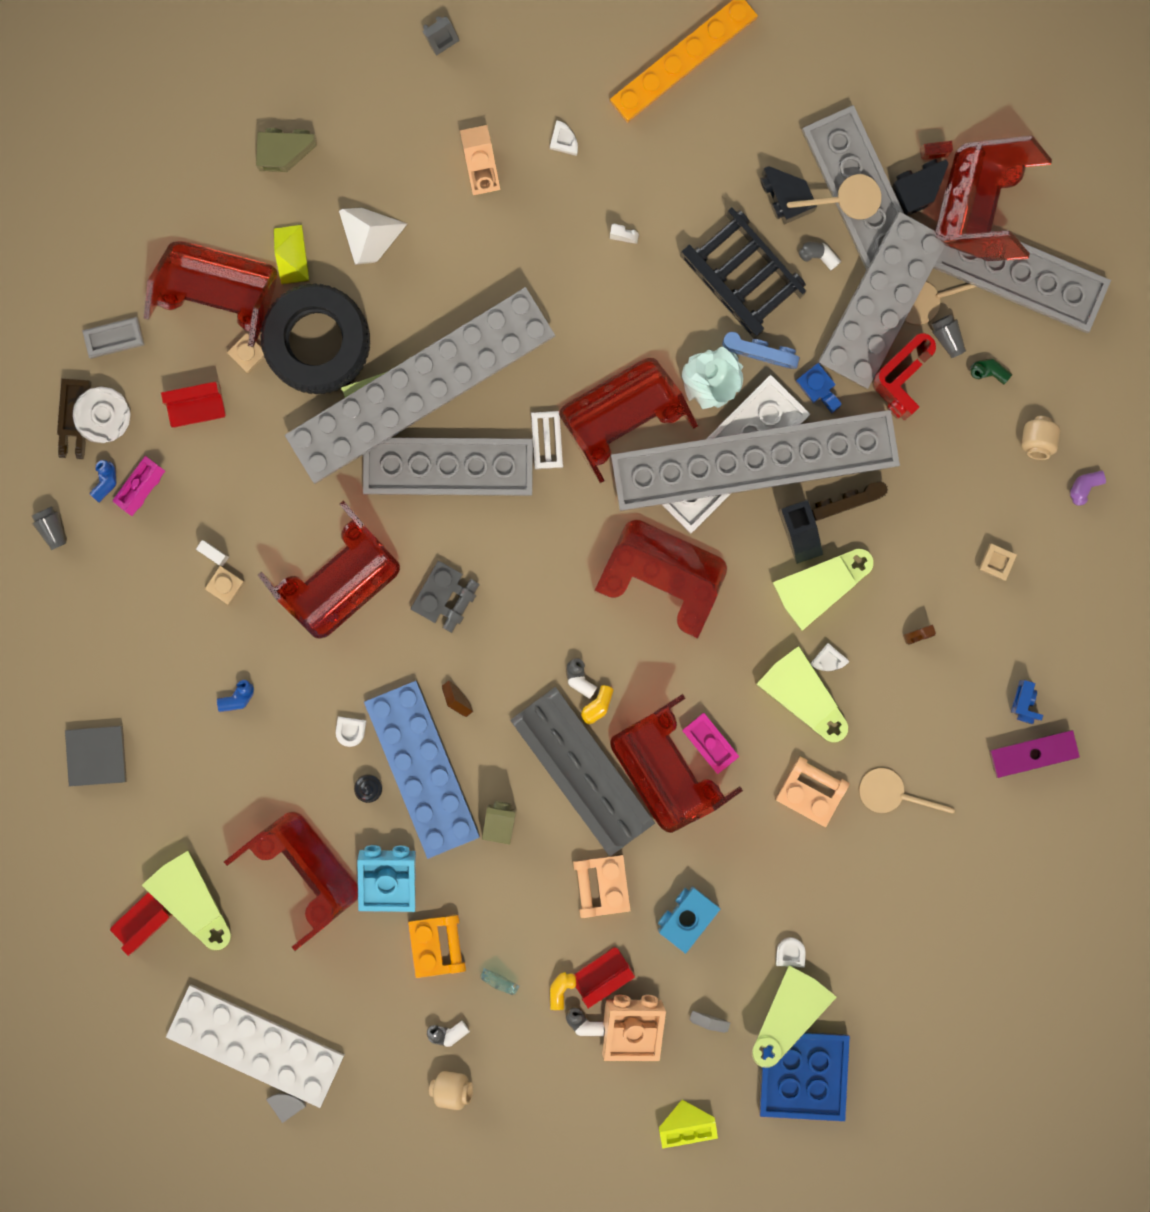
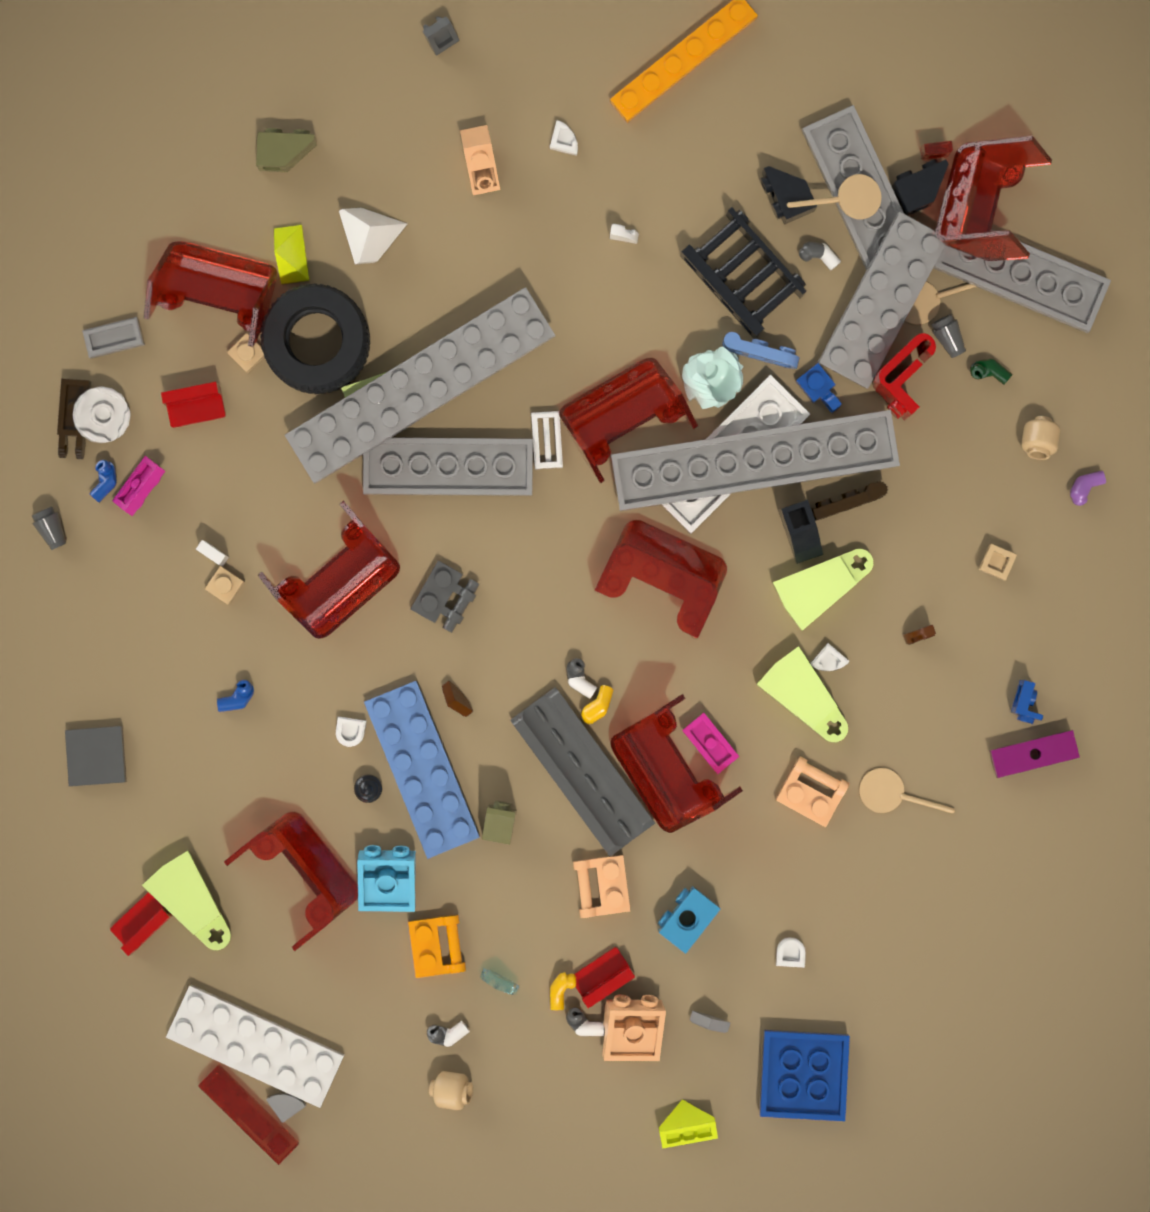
(248, 1114): none -> clear red plate
(792, 1012): yellowish green piece -> none

